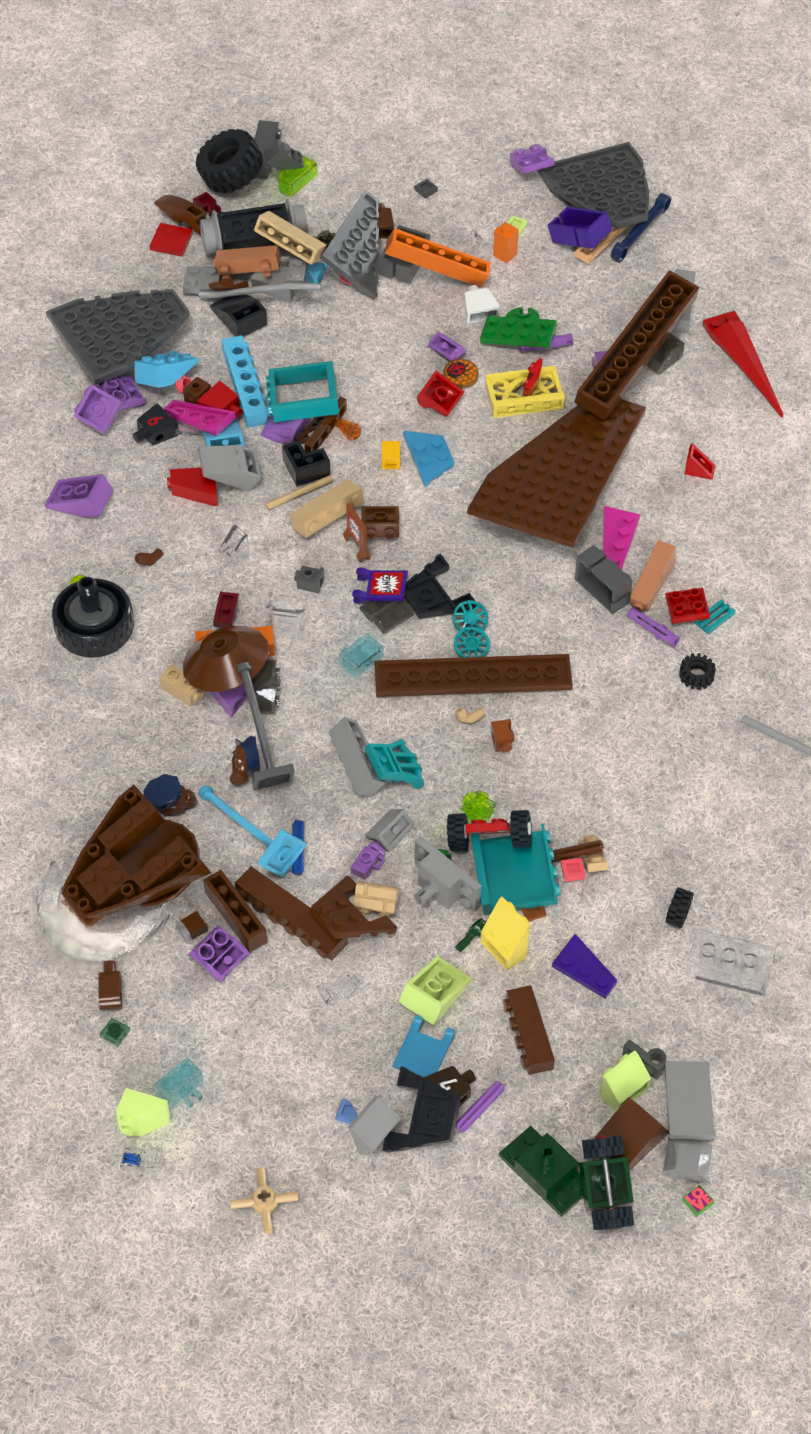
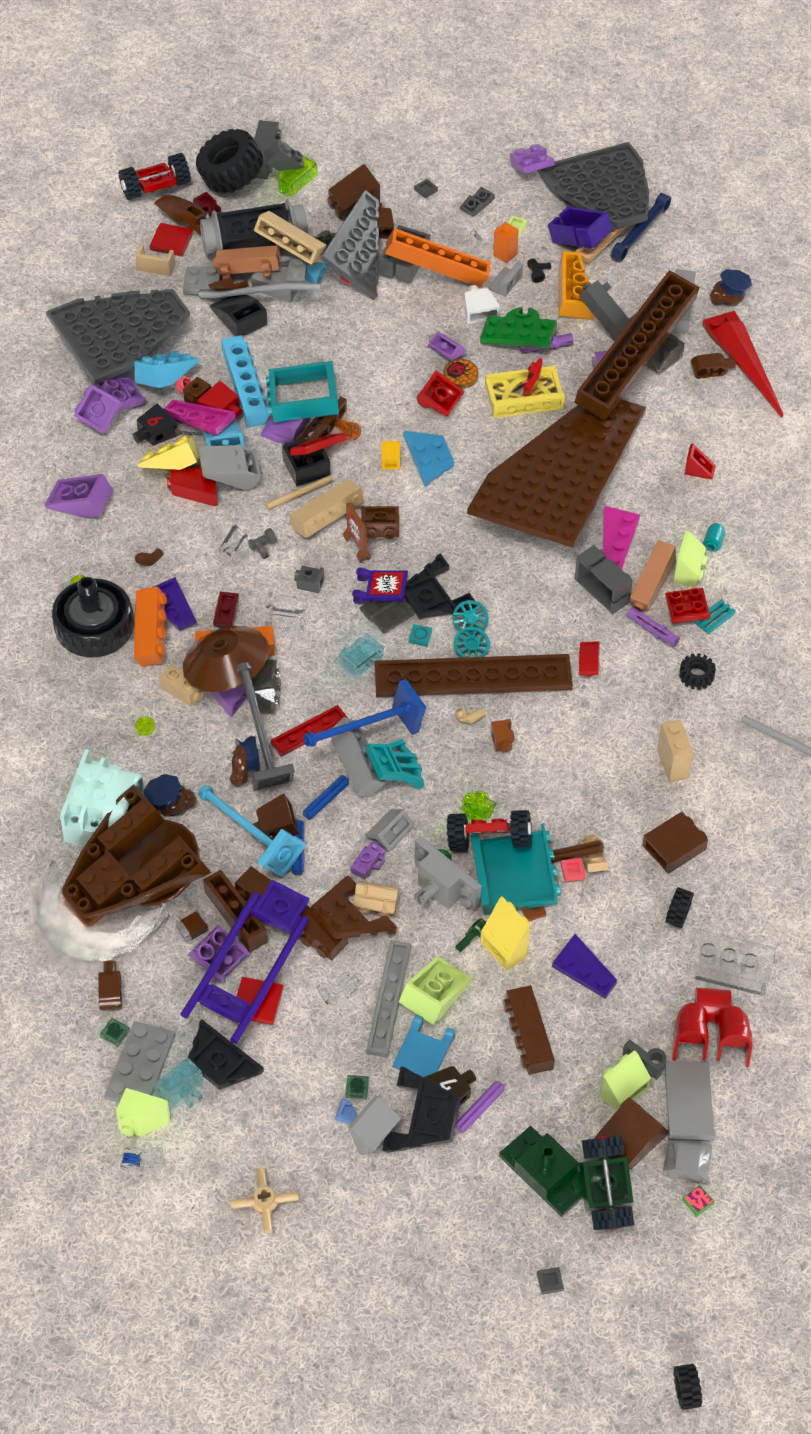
(95, 795): none -> light aqua brick
(140, 1060): none -> light grey plate
(145, 726): none -> clear neon green tile
(149, 626): none -> orange brick
(154, 264): none -> tan panel
(155, 177): none -> plate
(176, 456): none -> light yellow slope
(177, 608): none -> dark purple wing
(220, 1059): none -> black wing
(268, 1009): none -> red tile
(269, 536): none -> dark grey piece
(275, 816): none -> reddish brown torso
(277, 907): none -> dark purple plate
(294, 739): none -> red tile
(318, 444): none -> red tile
(325, 797): none -> blue axle
(348, 190): none -> reddish brown slope
(357, 1087): none -> clear green plate
(388, 999): none -> light grey tile
(405, 705): none -> blue tile
(420, 635): none -> teal tile
(477, 202): none -> dark grey slope
(506, 279): none -> light grey panel
(537, 273): none -> black piece
(550, 1280): none -> dark grey tile
(571, 281): none -> light orange wedge
(589, 658): none -> red slope
(605, 308): none -> dark grey brick
(674, 750): none -> tan brick
(675, 842): none -> reddish brown brick
(687, 1386): none -> black tyre
(690, 561): none -> yellowish green slope
(711, 365): none -> reddish brown piece
(714, 537): none -> teal brick
(714, 1007): none -> red piece
(731, 287): none -> dark blue piece

